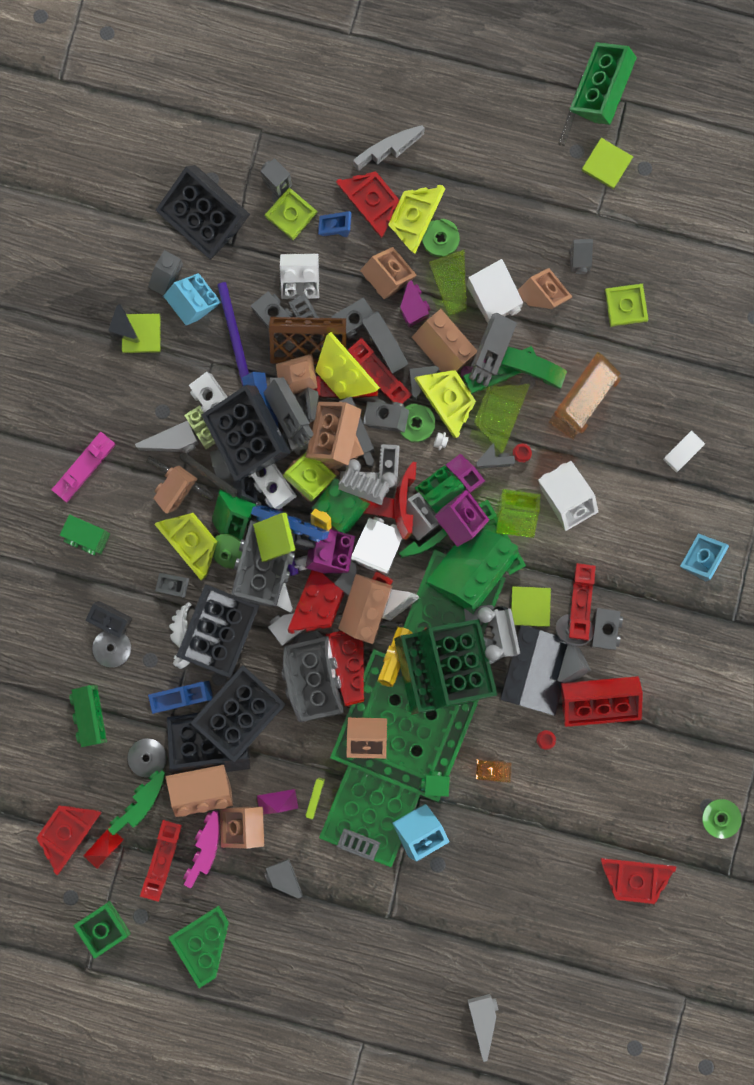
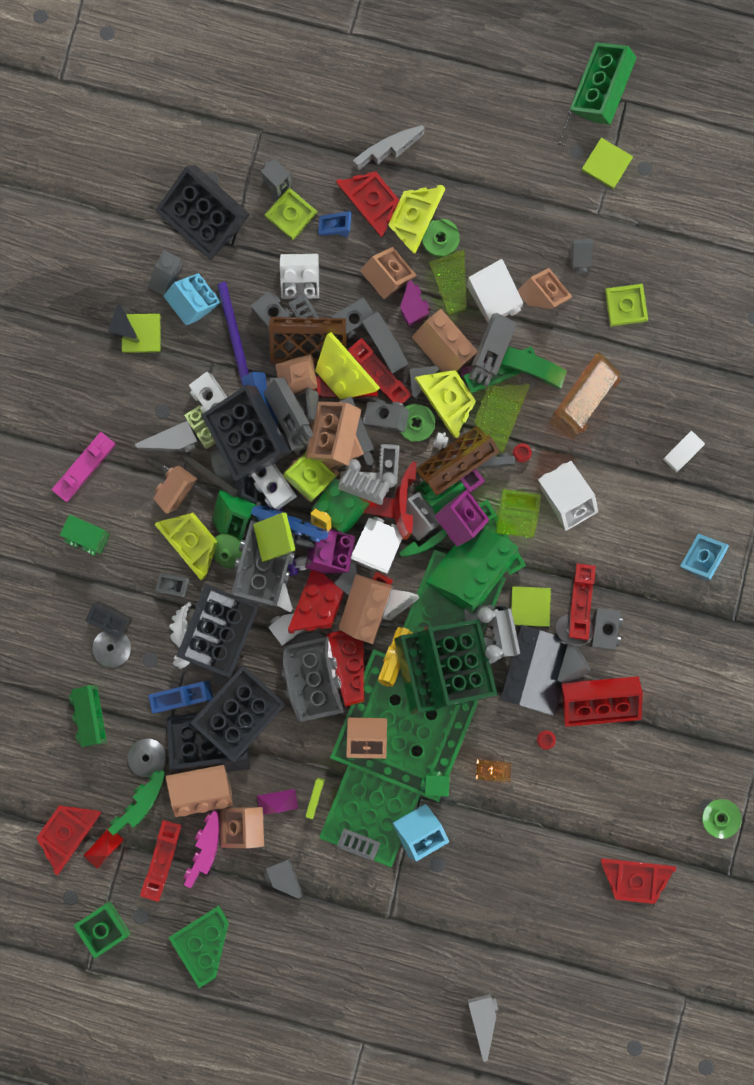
(456, 468): none -> reddish brown fence

